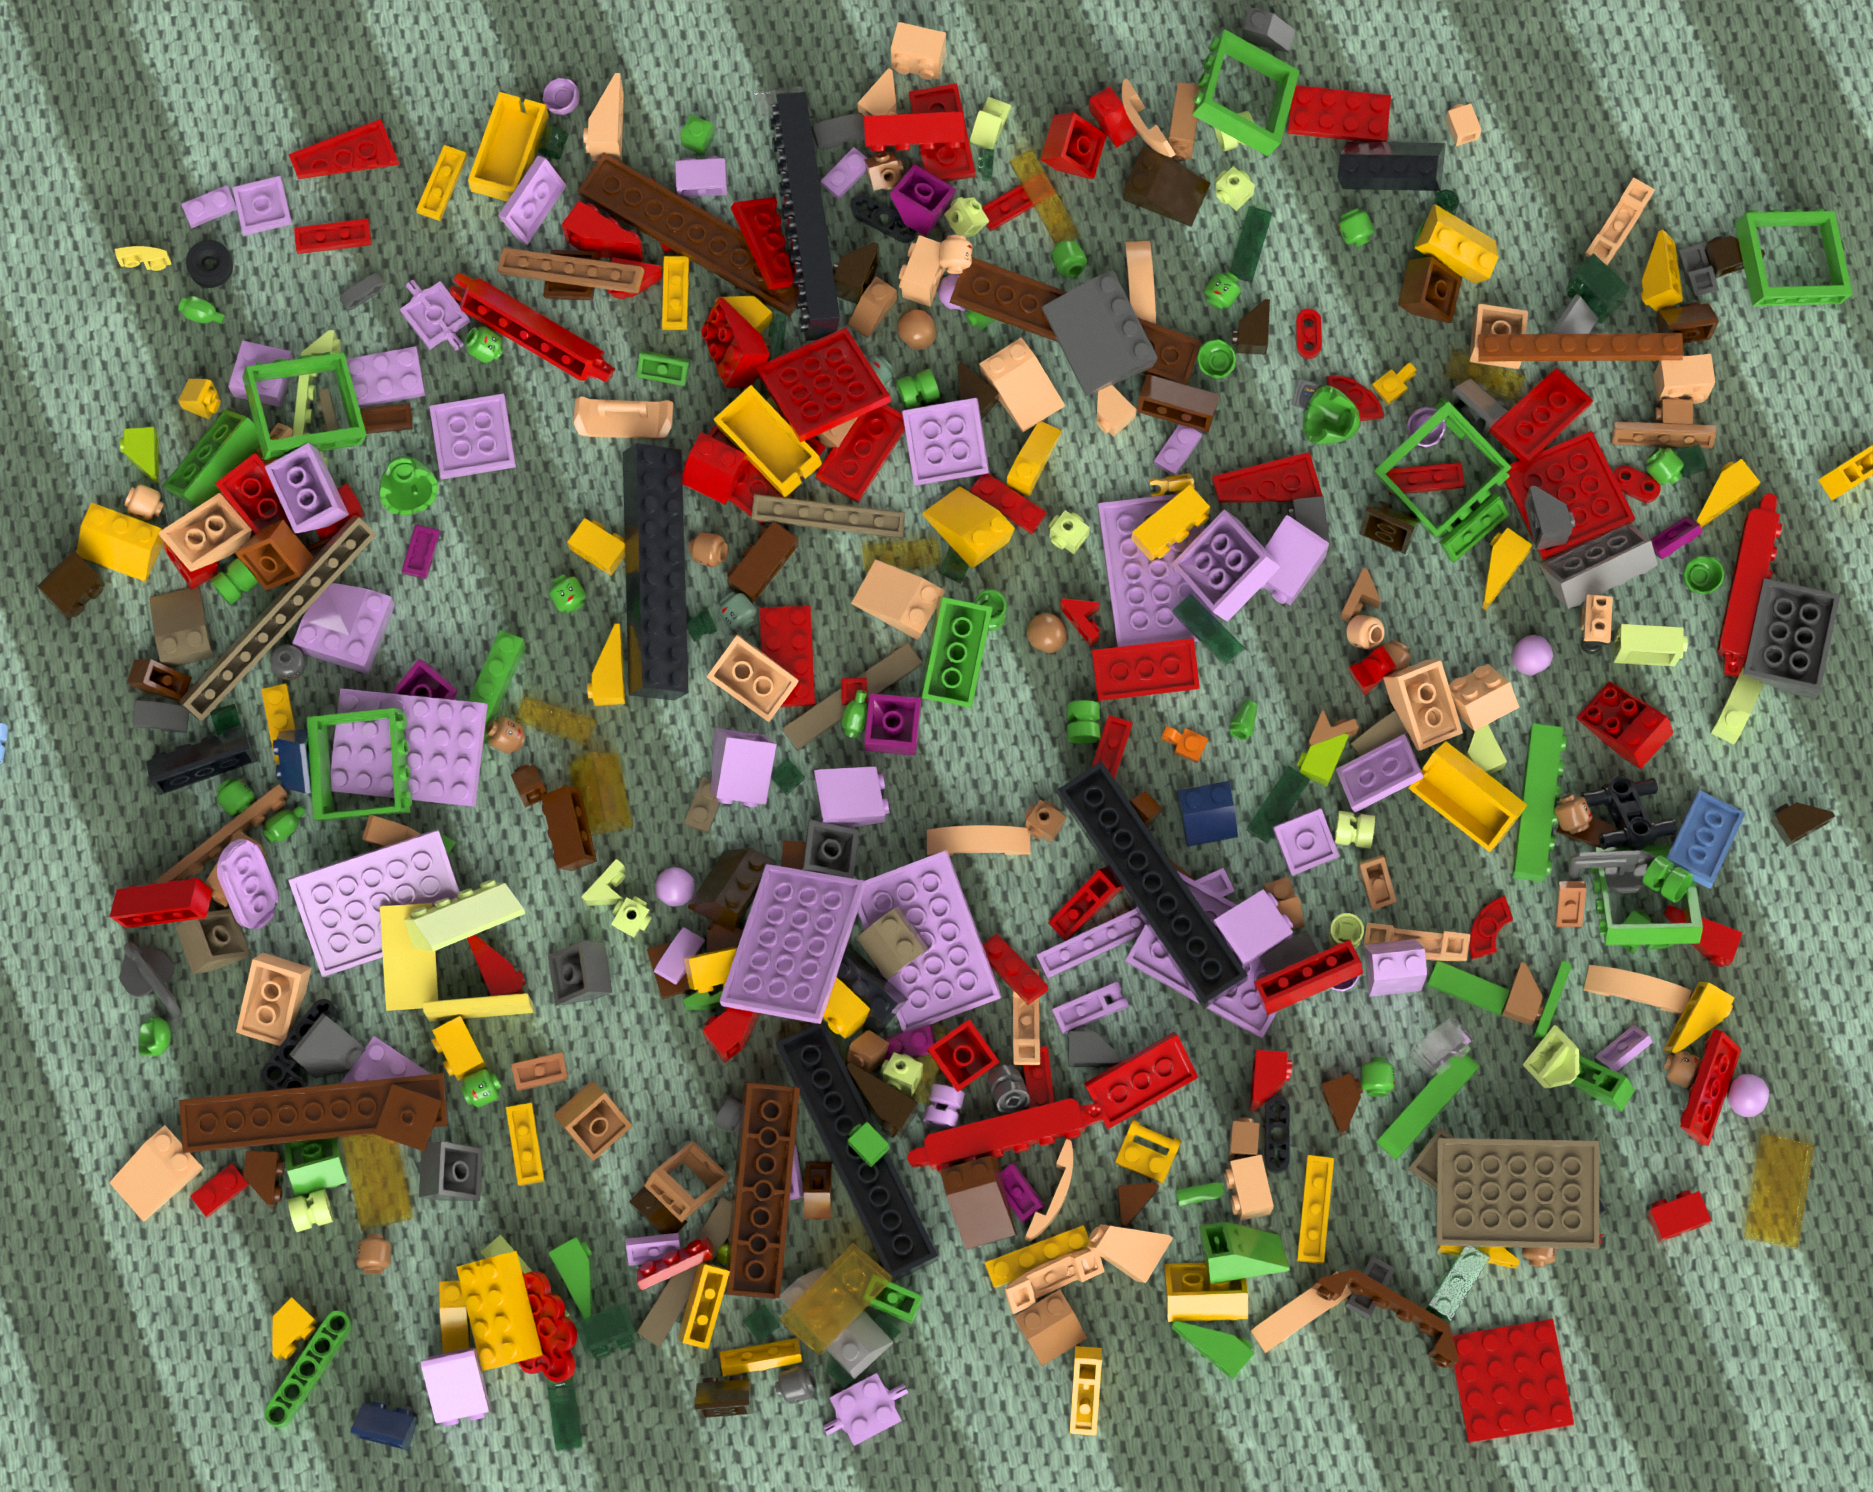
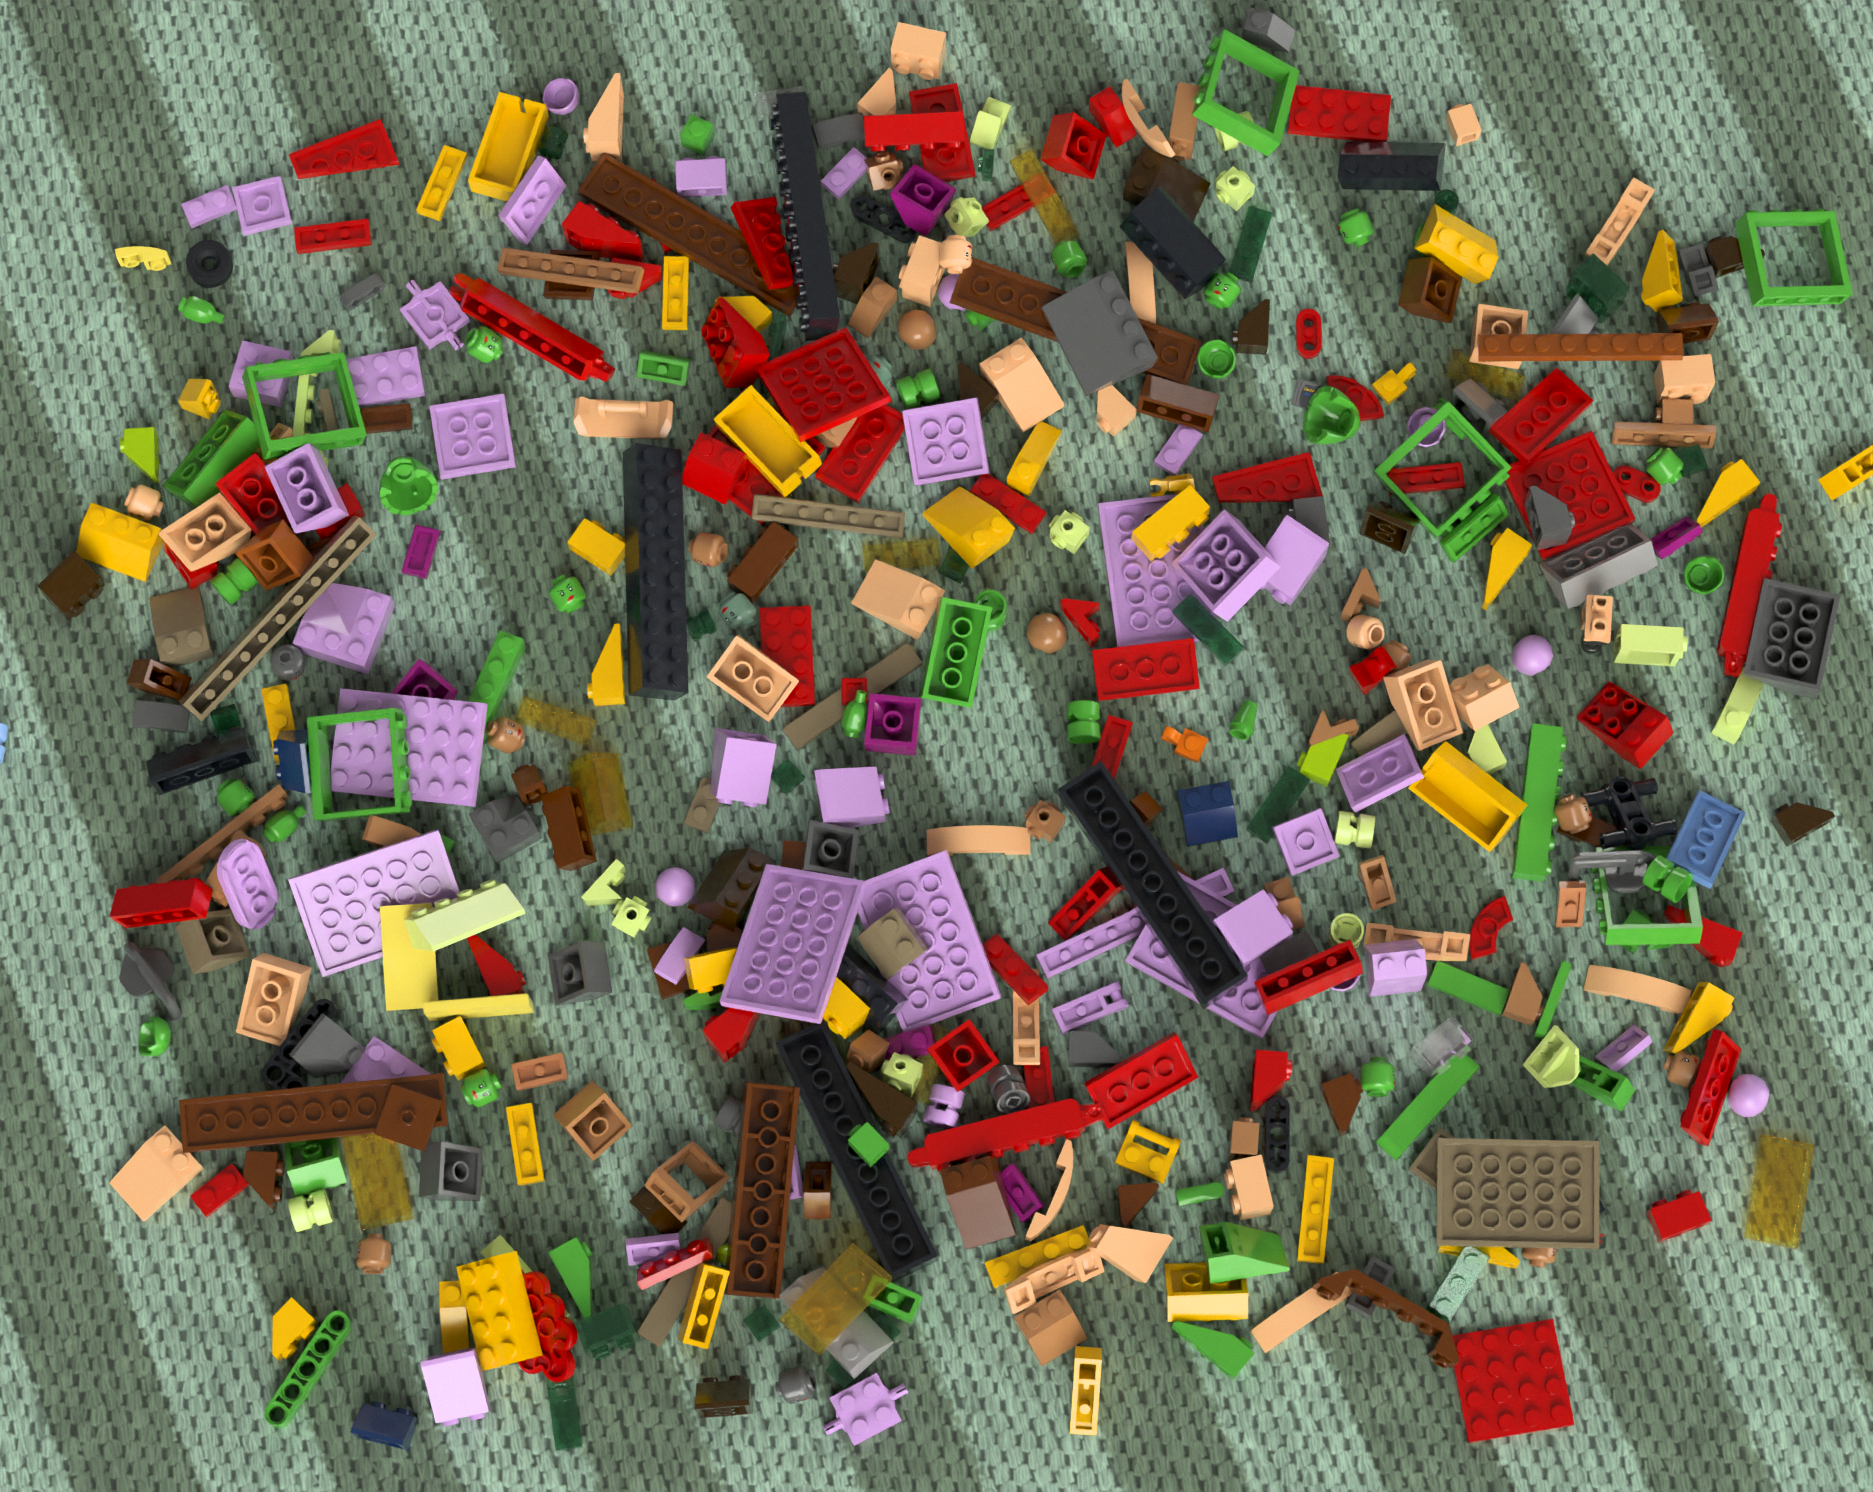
(505, 827): none -> dark grey slope
(760, 1357): yellow plate -> none
(1172, 243): none -> black slope

